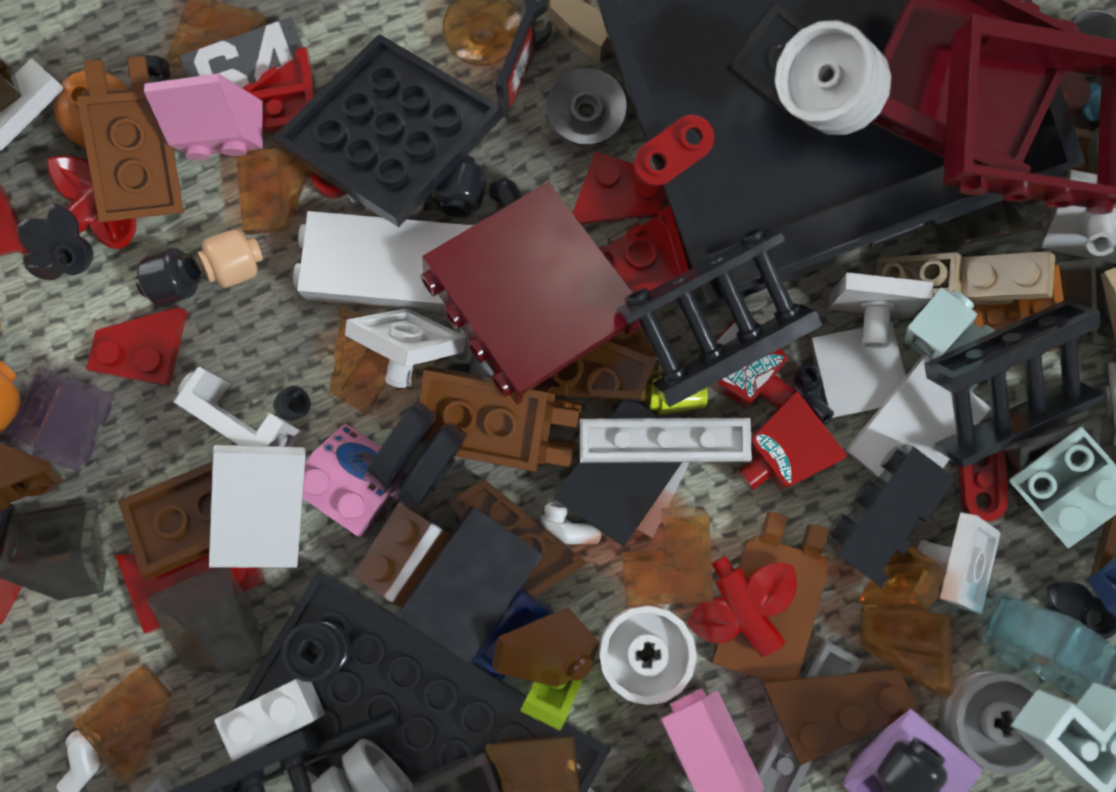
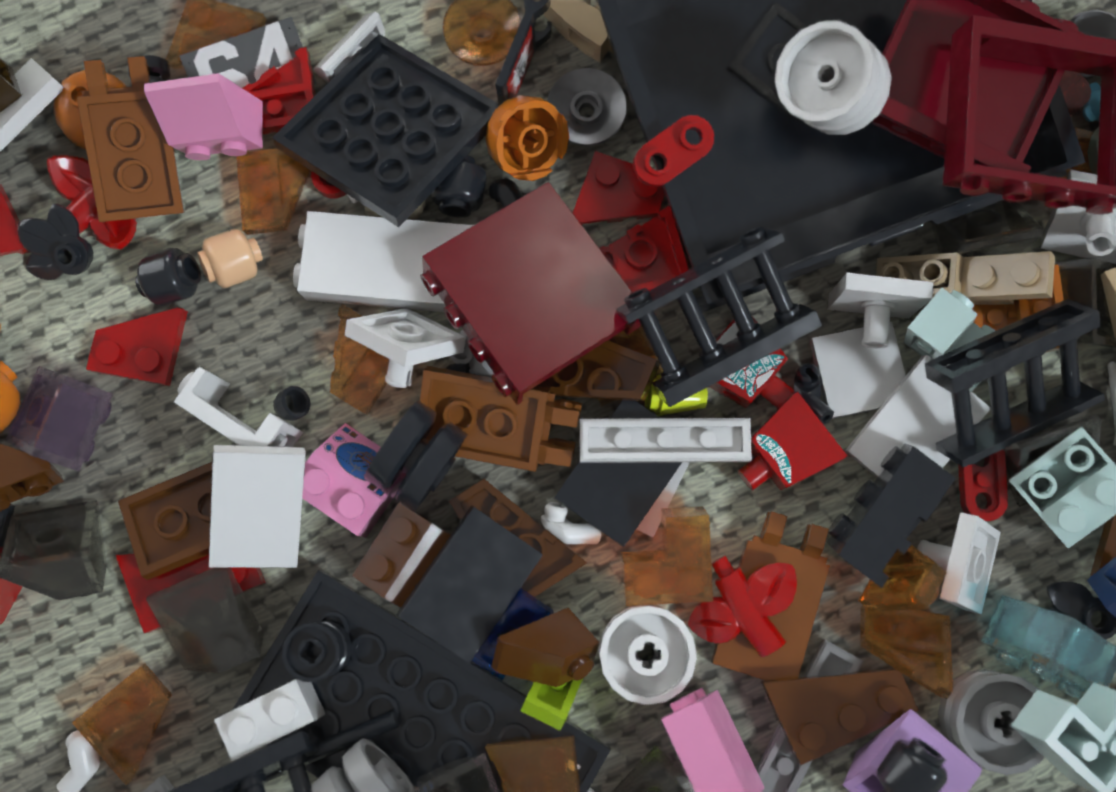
(350, 46): none -> white slope
(526, 137): none -> orange cylinder

